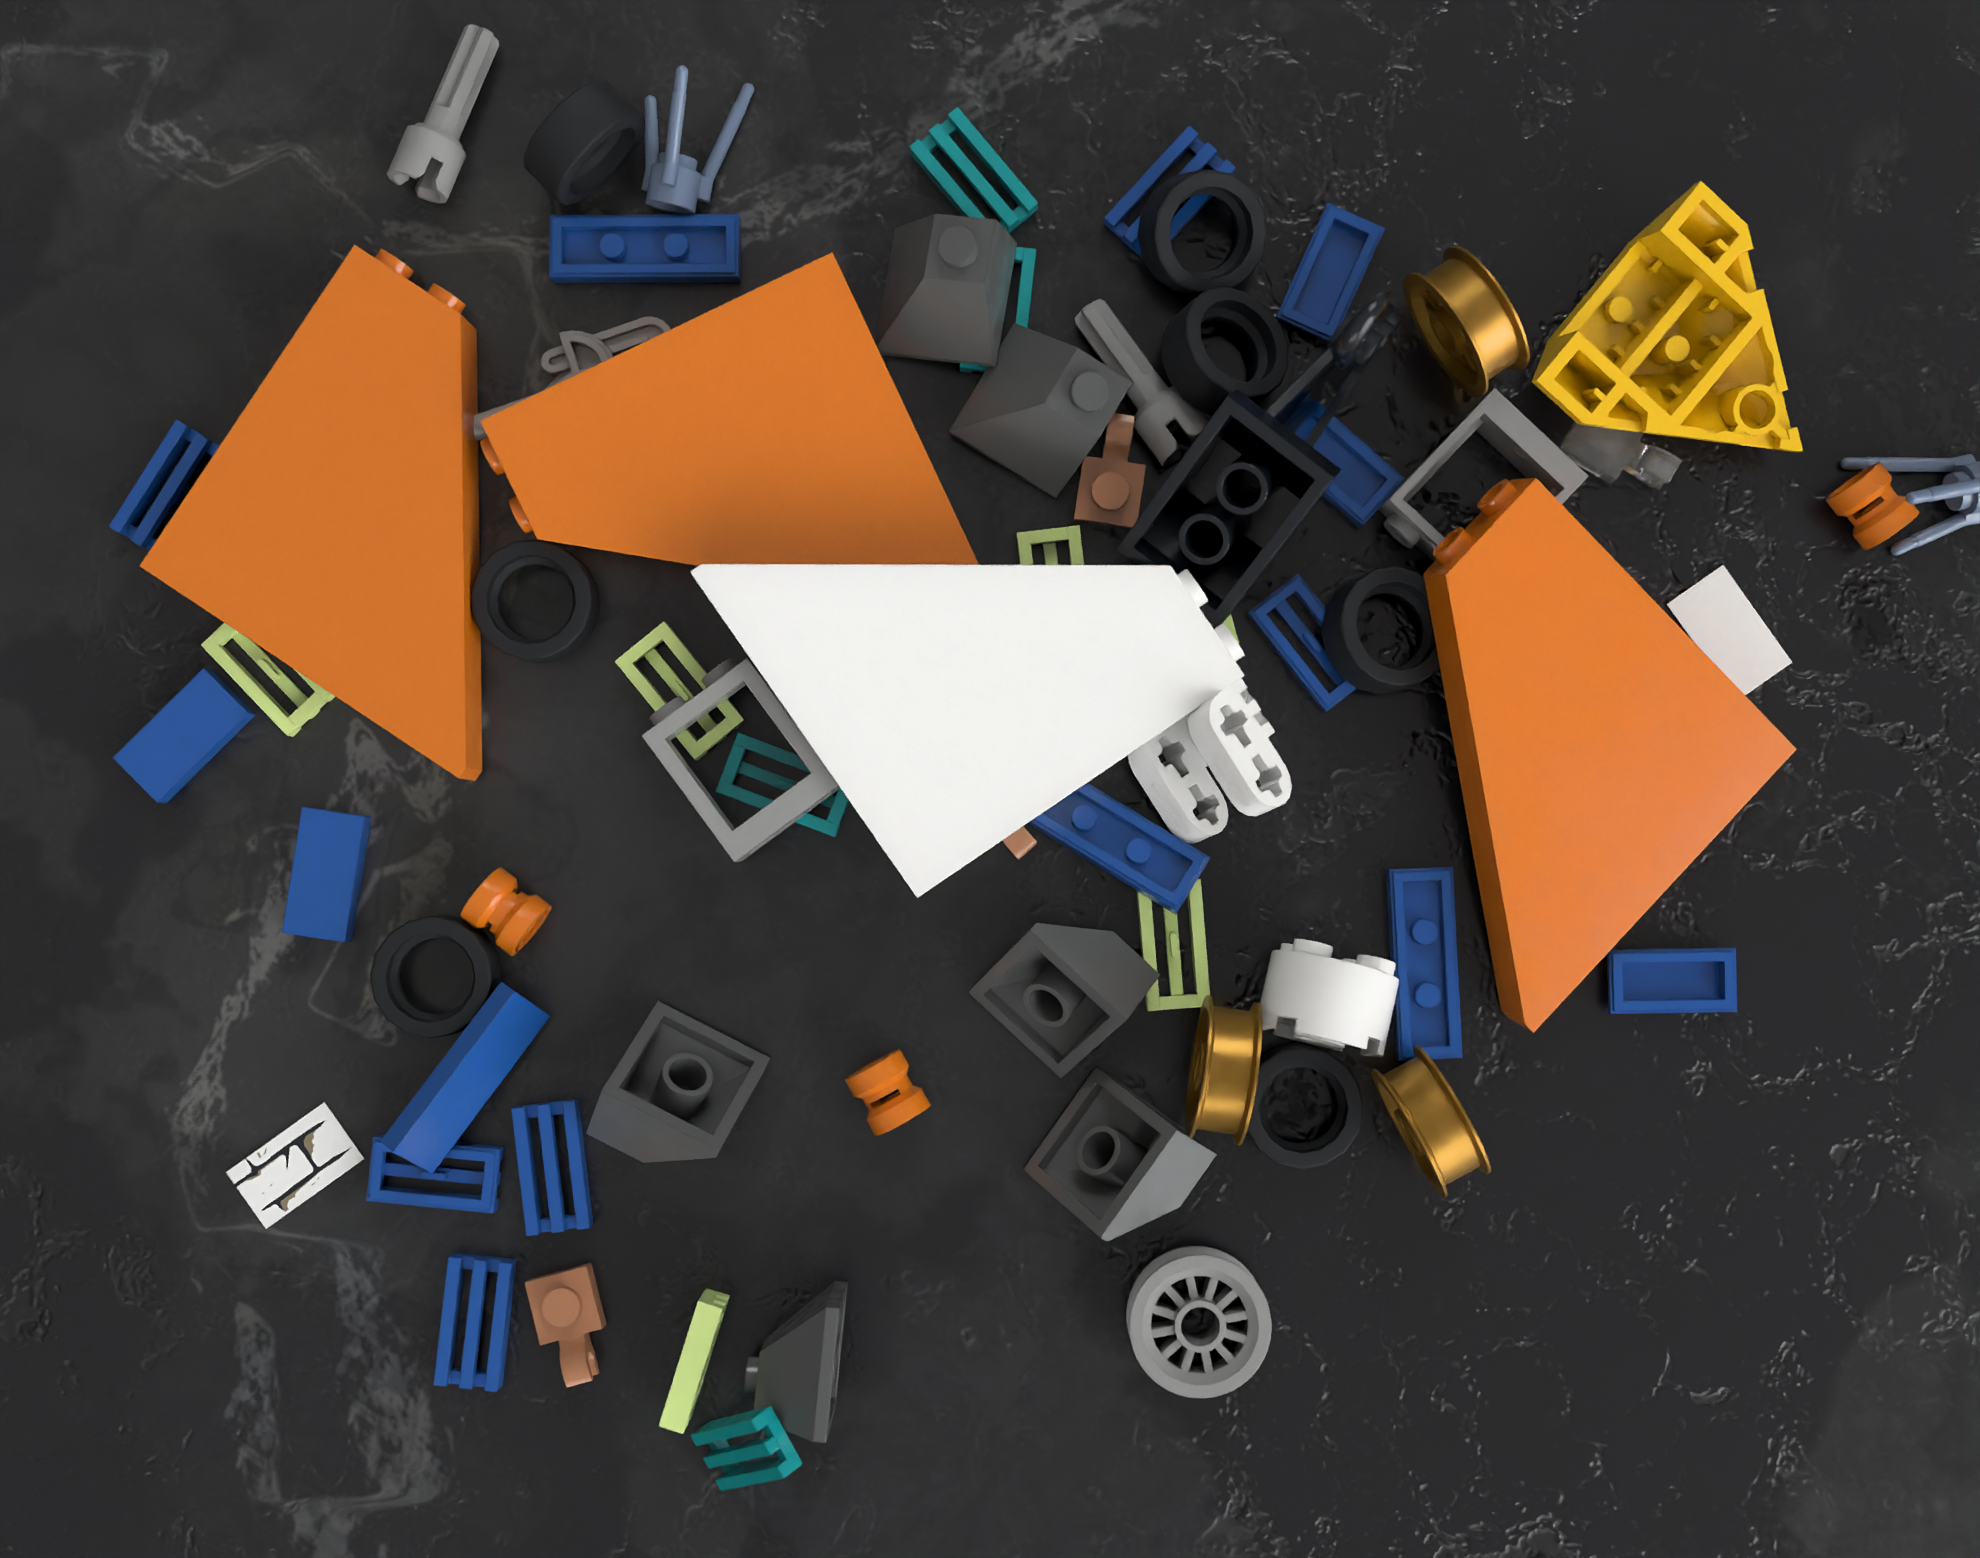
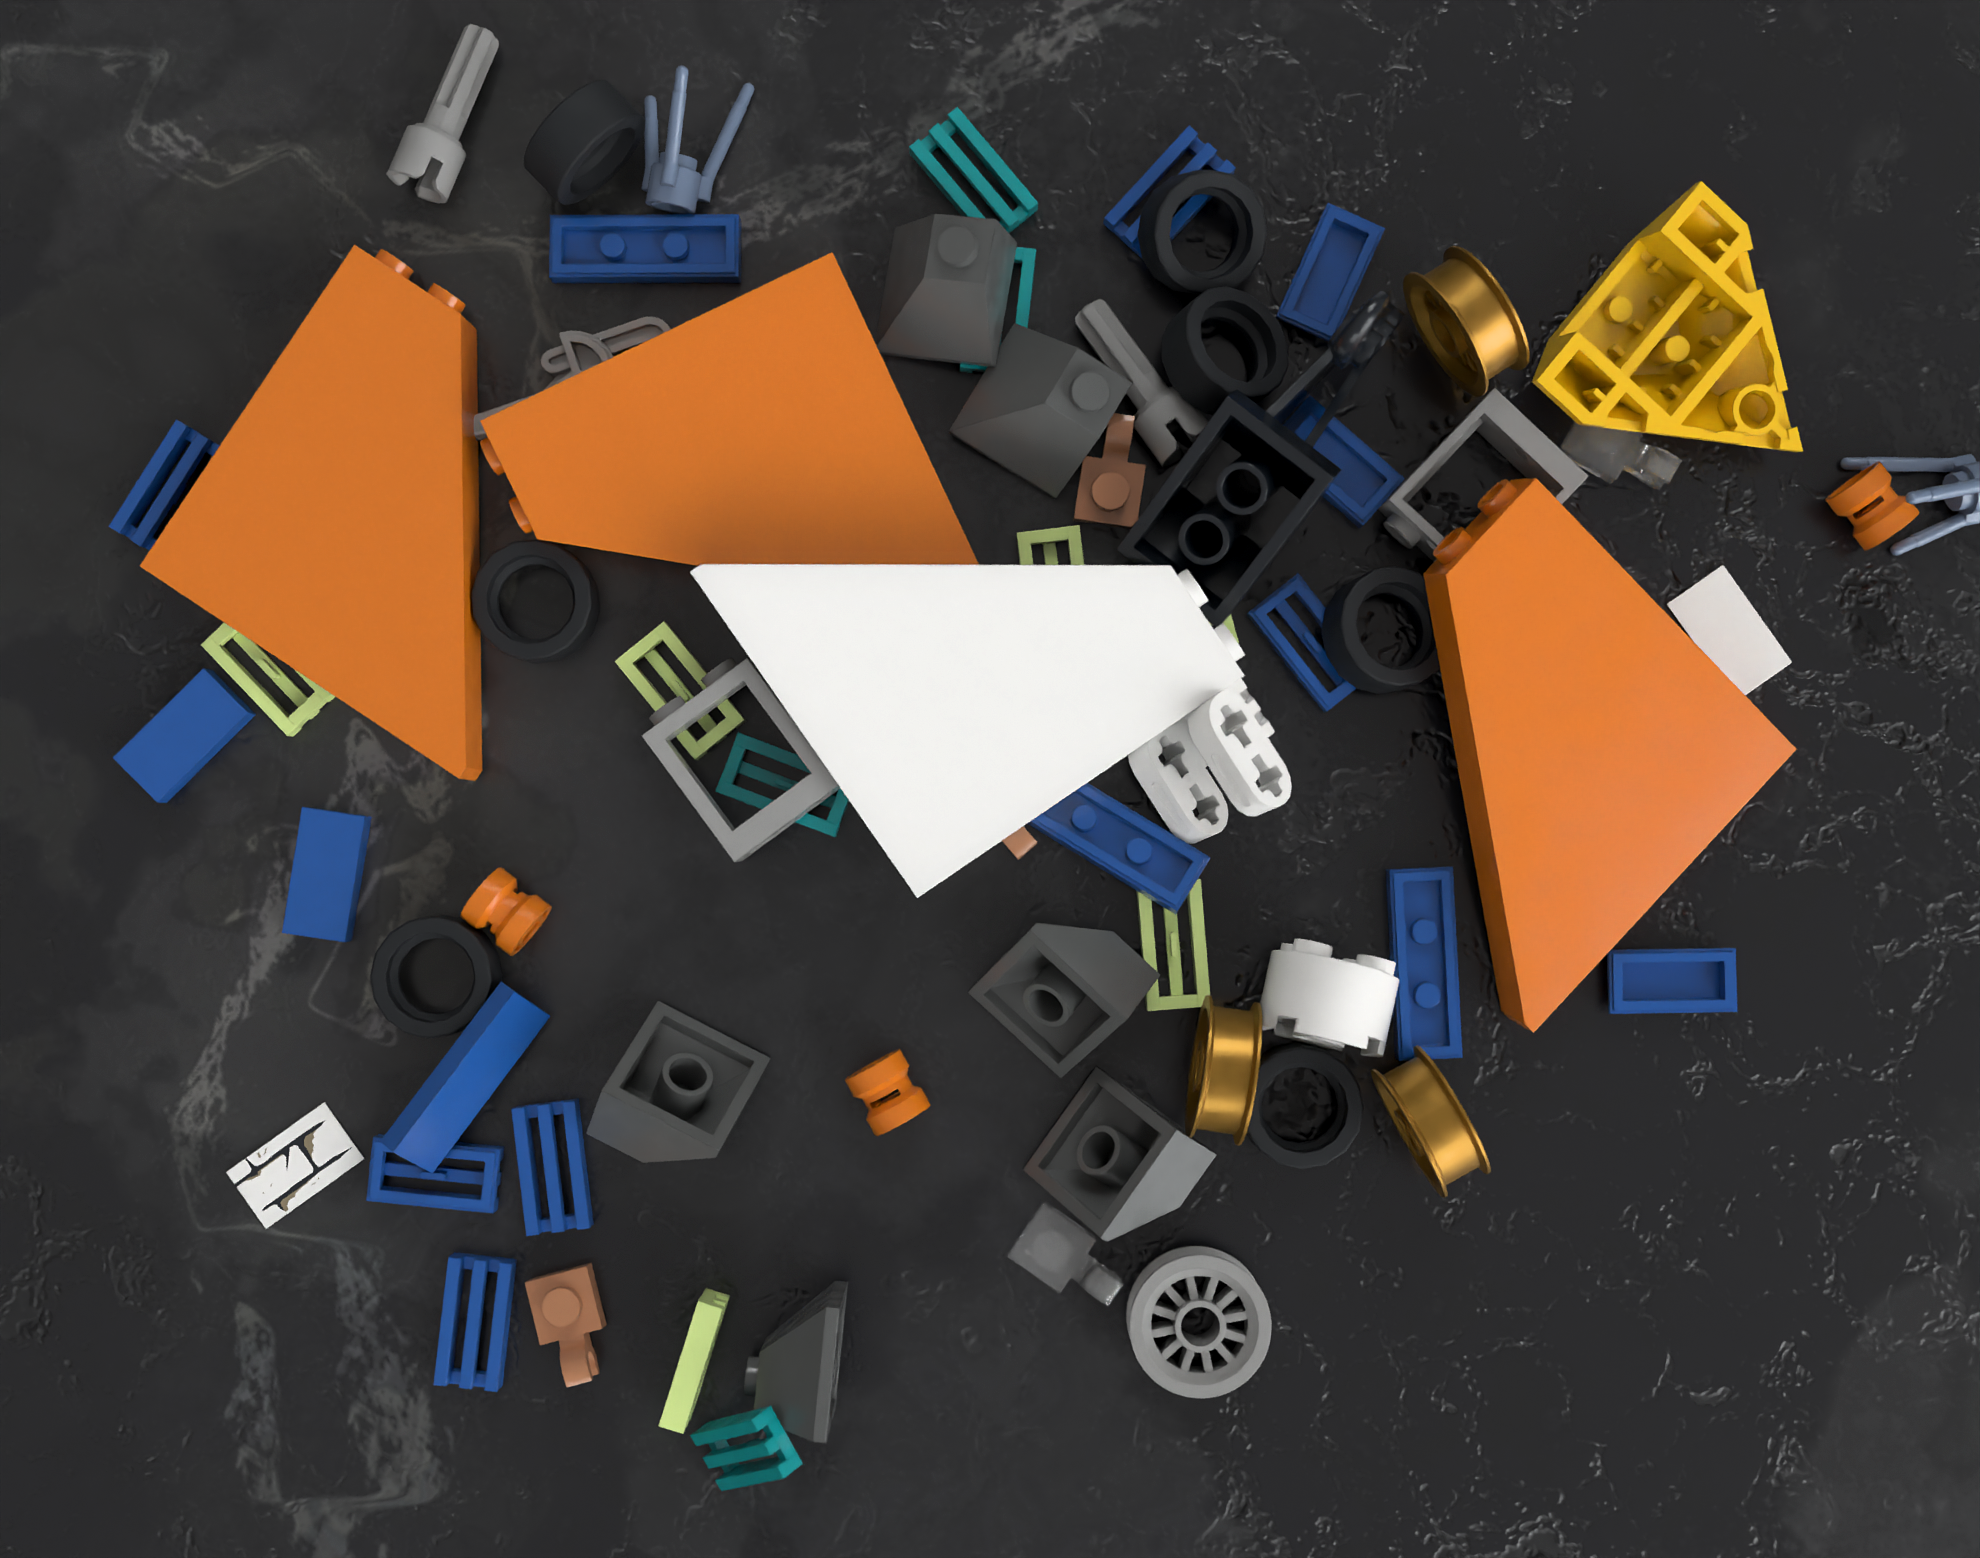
(1058, 1250): none -> clear plate

